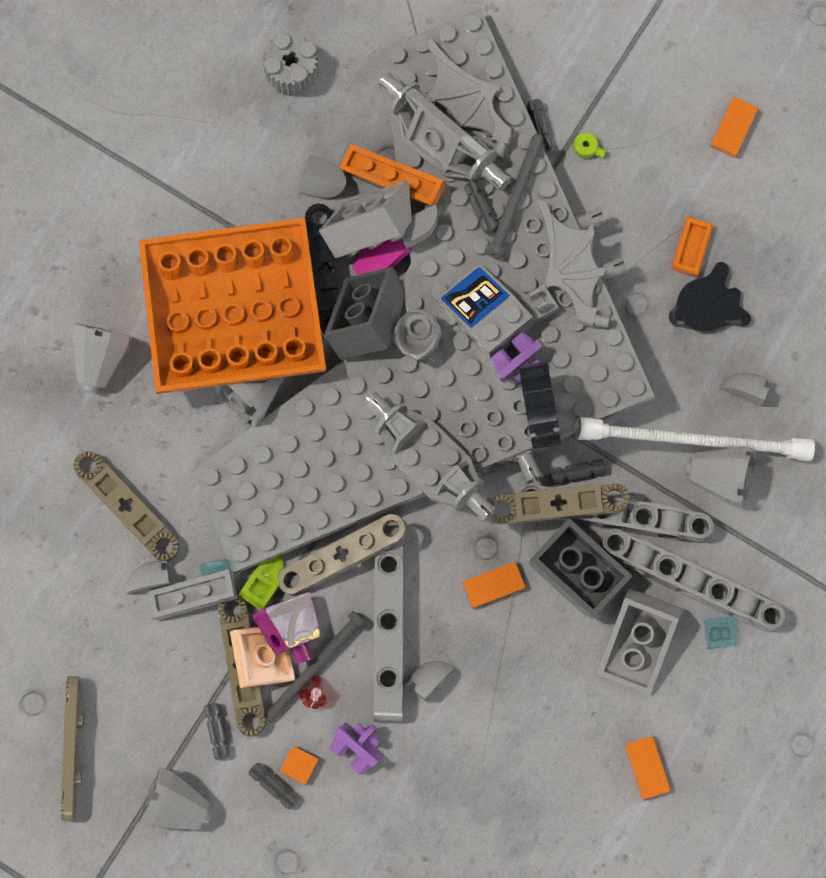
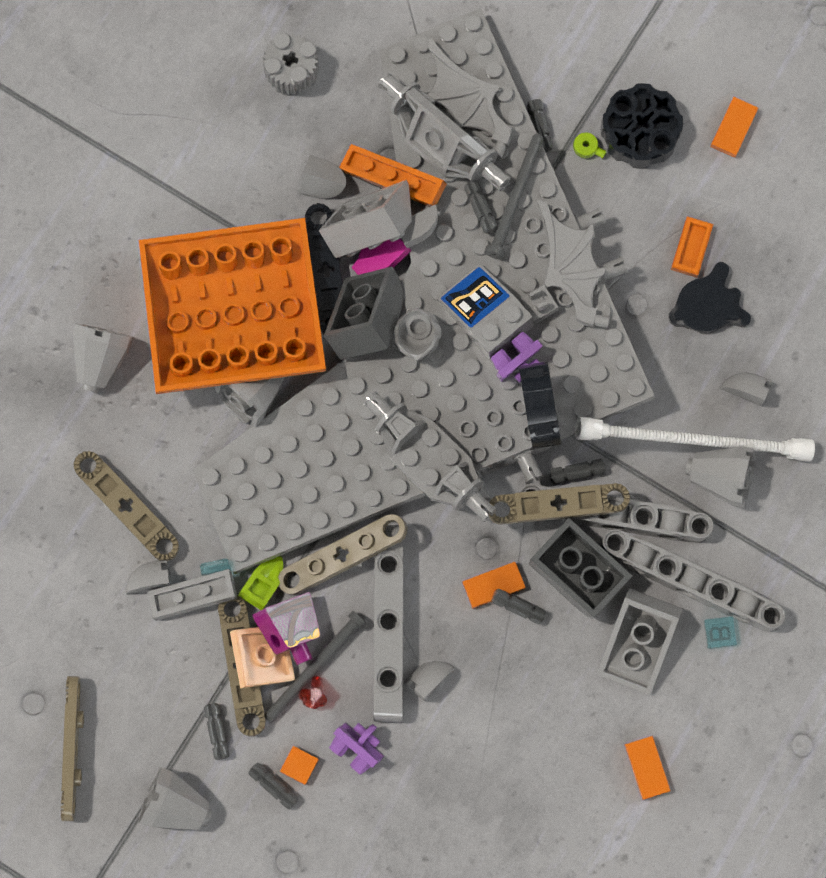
(518, 606): none -> dark grey axle
(667, 130): none -> black connector

